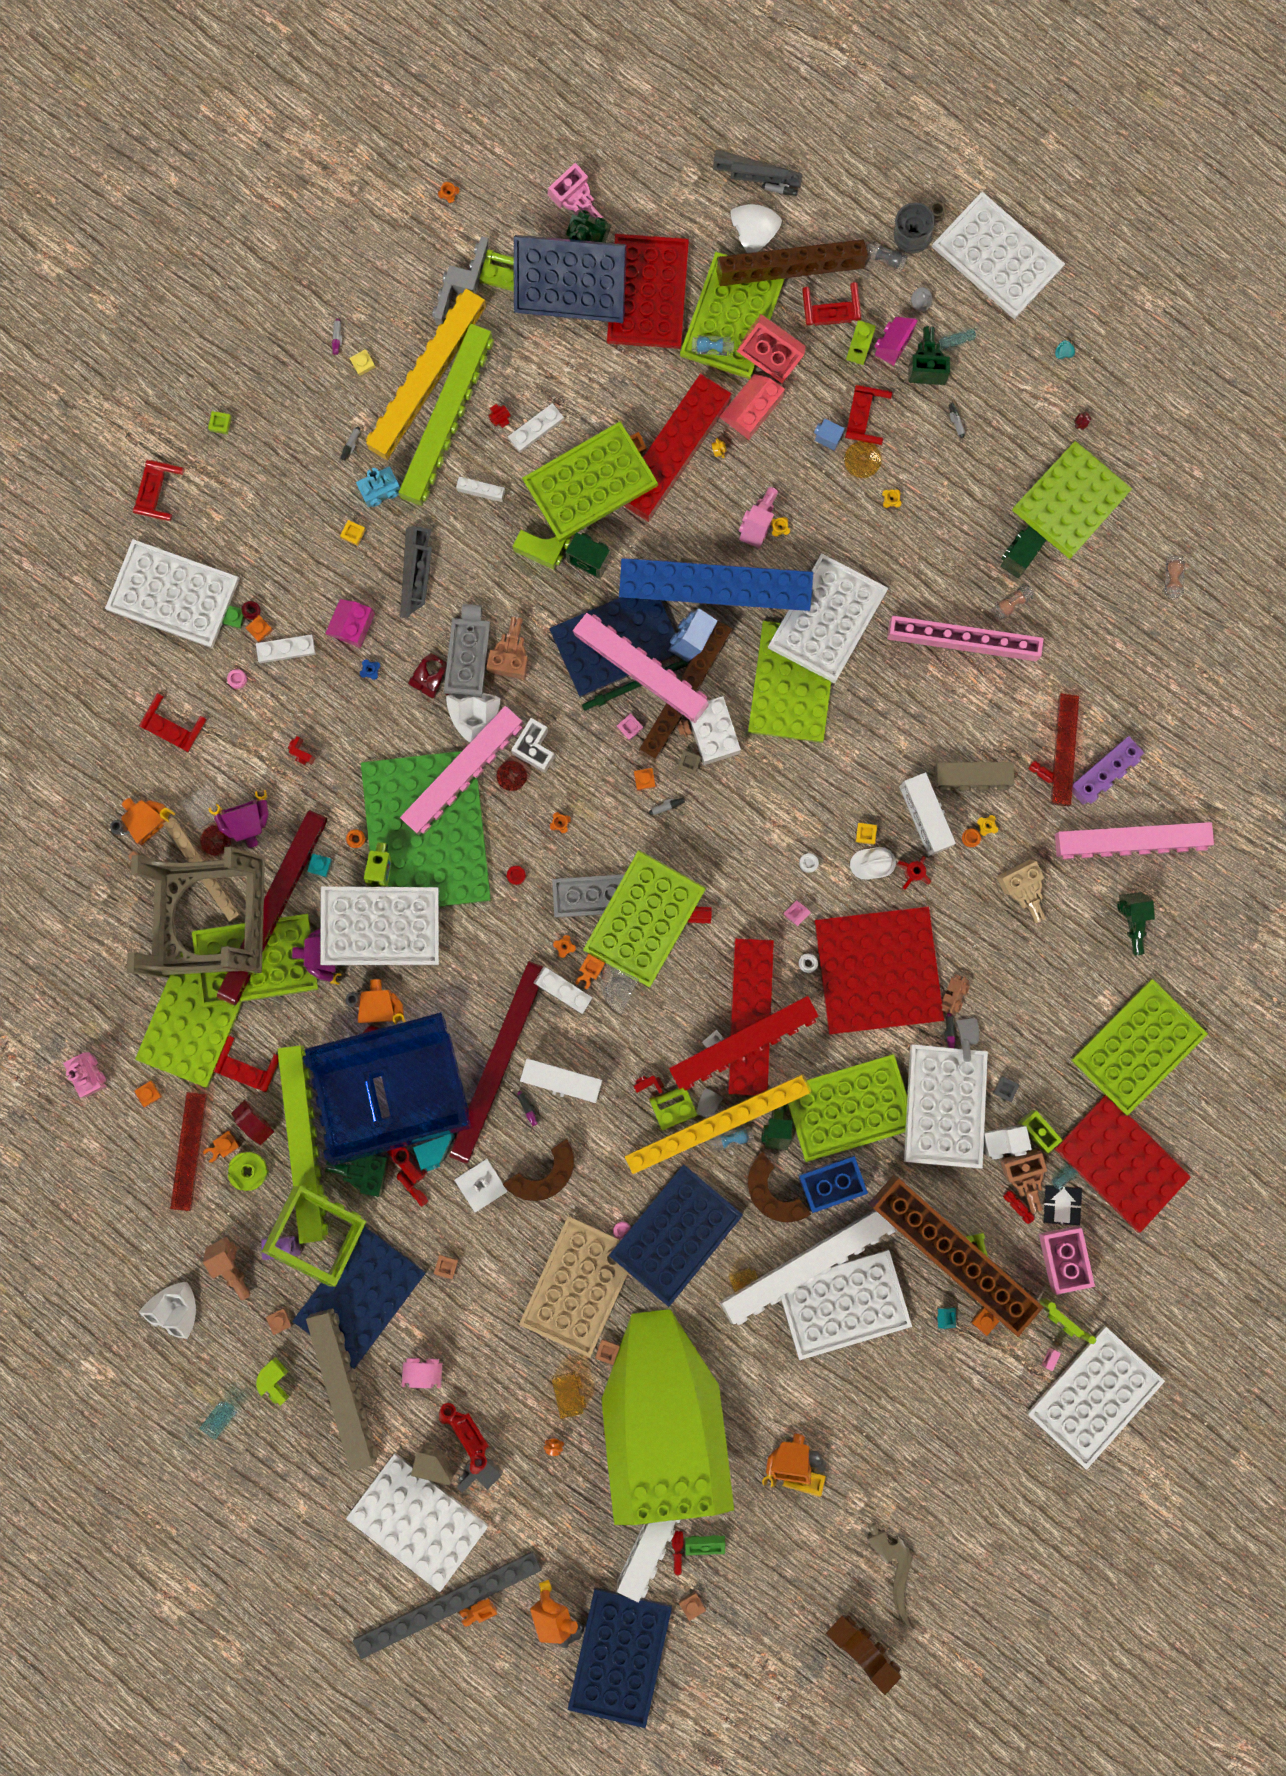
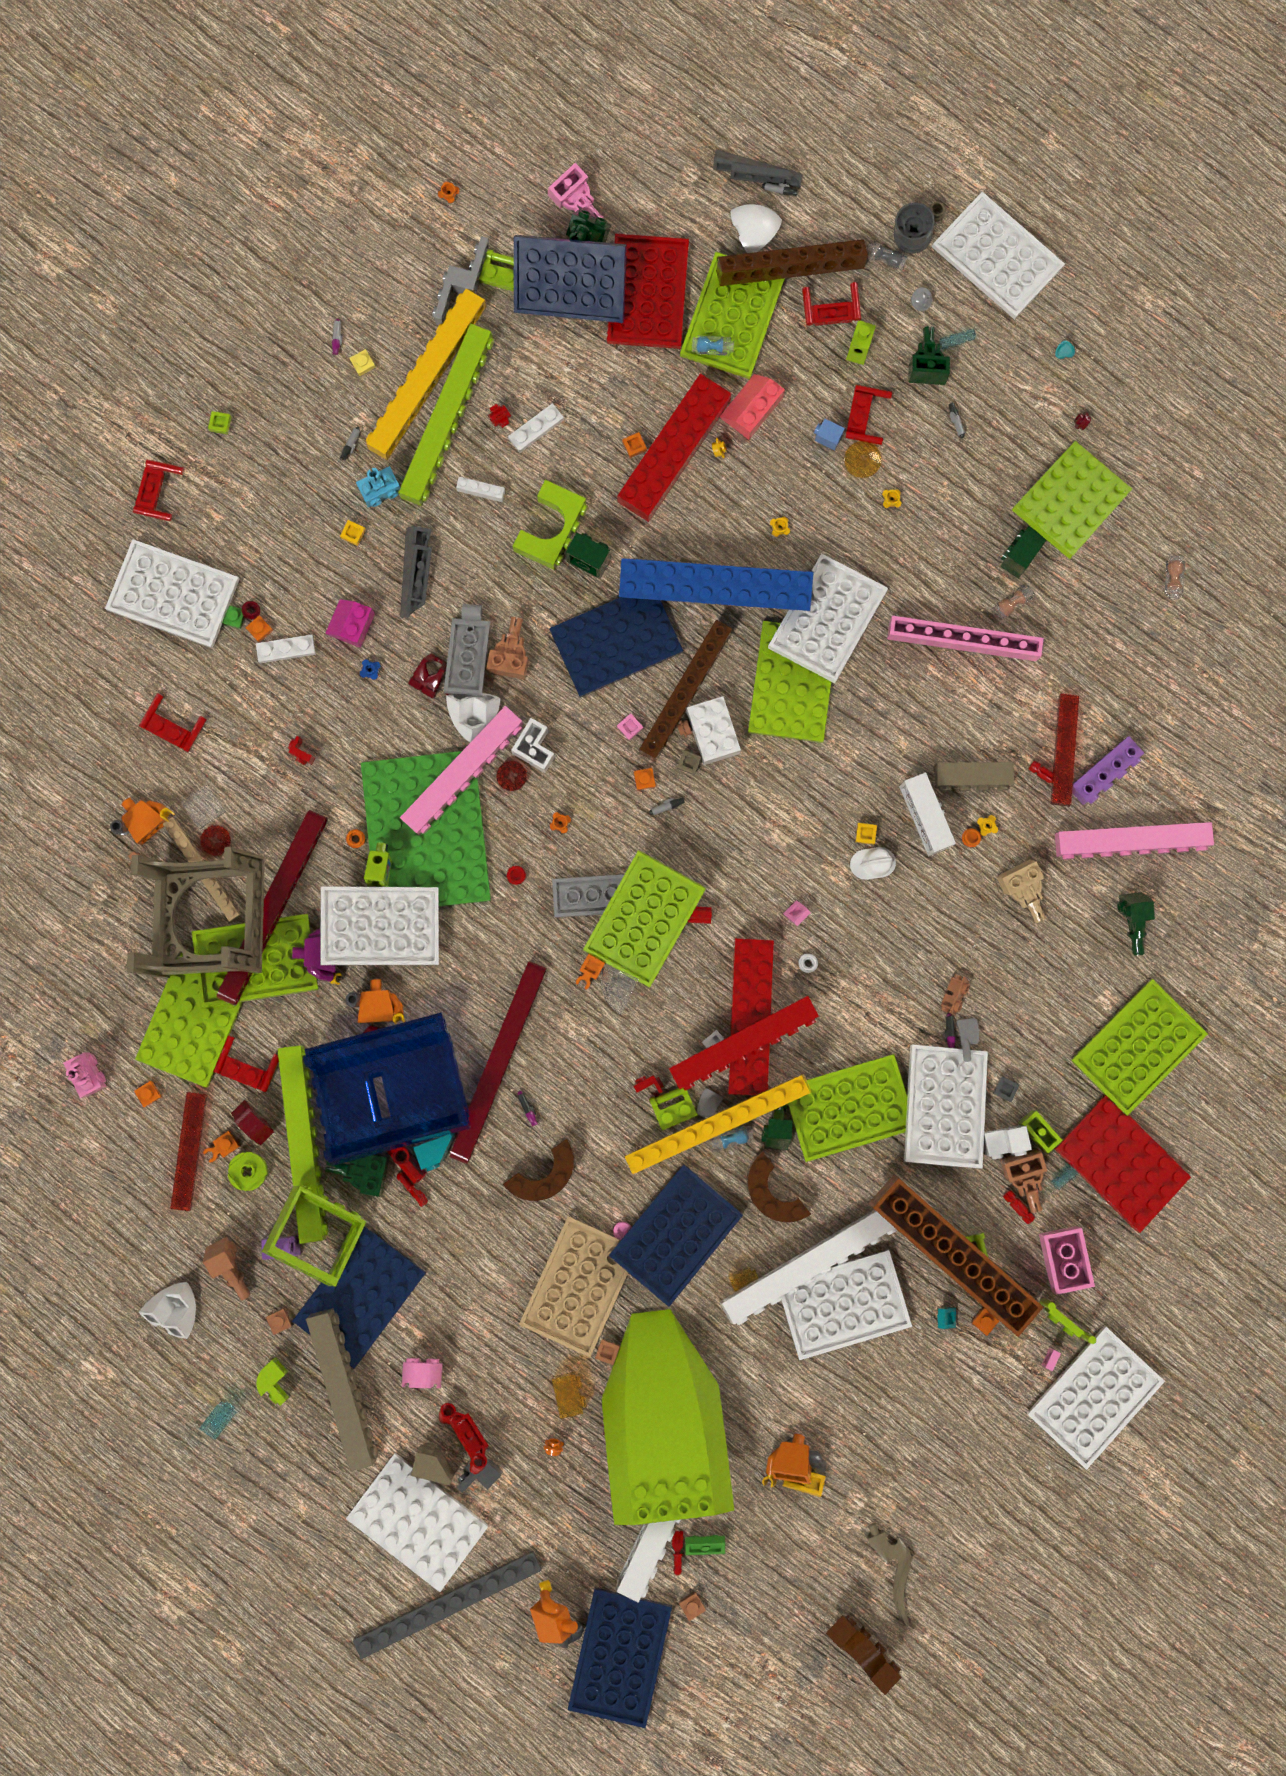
(237, 679): bright pink tile -> none
(243, 820): magenta torso -> none
(319, 865): teal plate -> none
(446, 1266): nougat plate -> none
(480, 1185): white piece -> none
(481, 1611): orange plate -> none
(561, 1080): white brick -> none
(562, 990): white plate -> none
(565, 941): orange plate -> none
(590, 481): lime plate -> none
(602, 699): dark green bar -> none
(640, 667): bright pink brick -> none
(692, 634): medium blue brick -> none
(758, 520): bright pink brick -> none
(771, 348): coral slope -> none
(808, 863): white tile -> none
(832, 1184): blue brick -> none
(879, 970): red plate -> none
(895, 340): dark pink slope -> none
(910, 875): red brick -> none
(1062, 1205): sticker -> none

